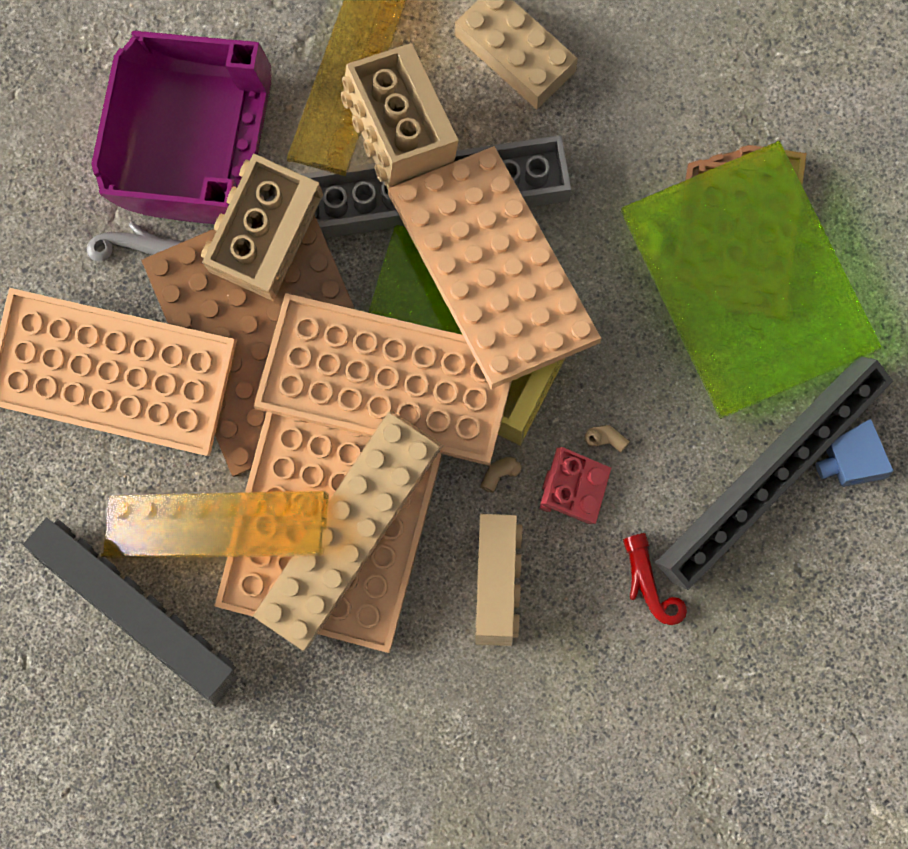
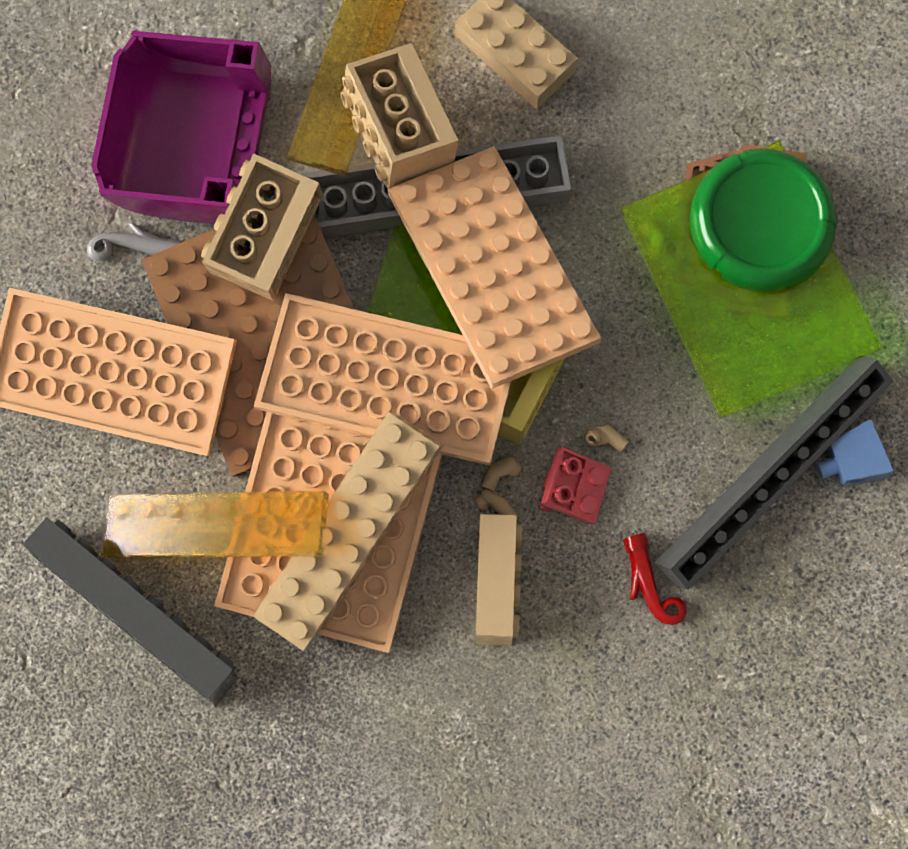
(498, 503): none -> tan arm
(763, 220): none -> green piece

